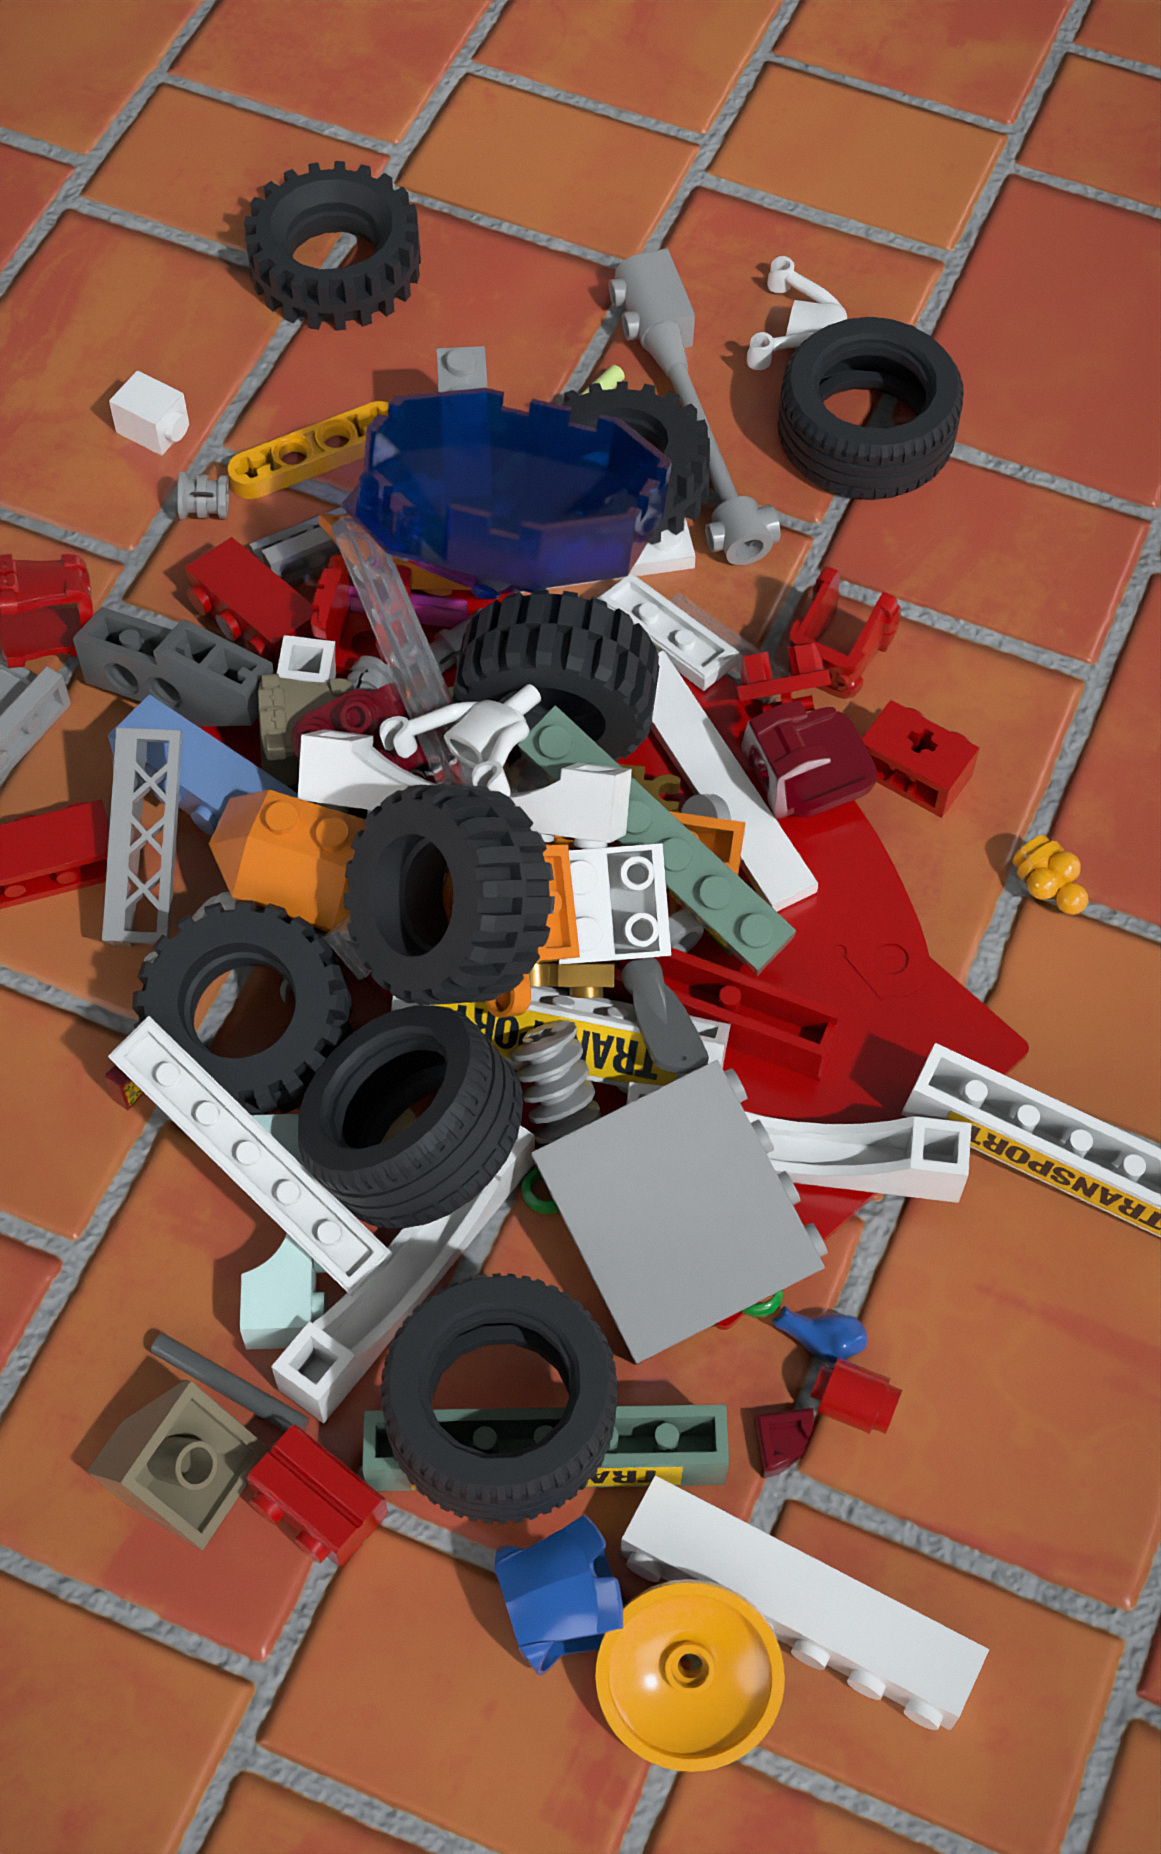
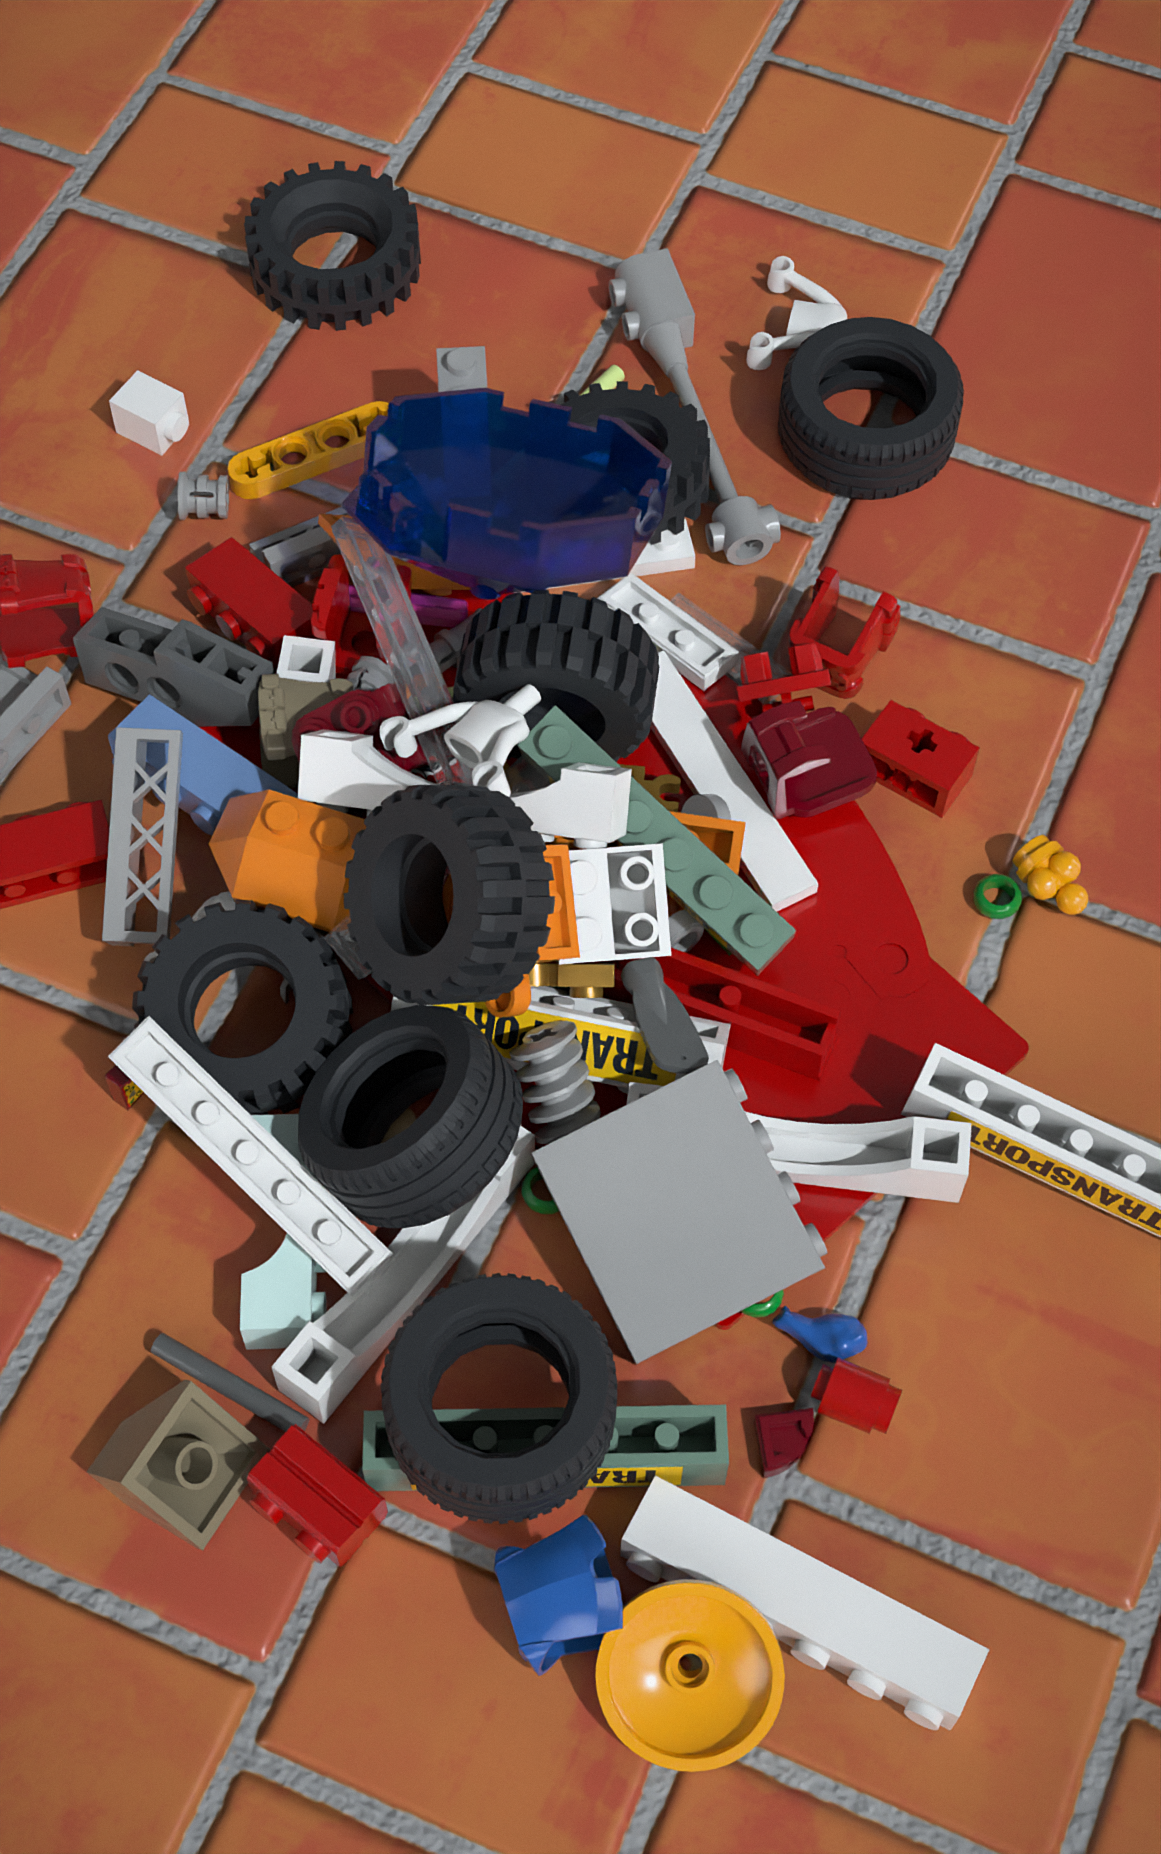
(997, 911): none -> green piece

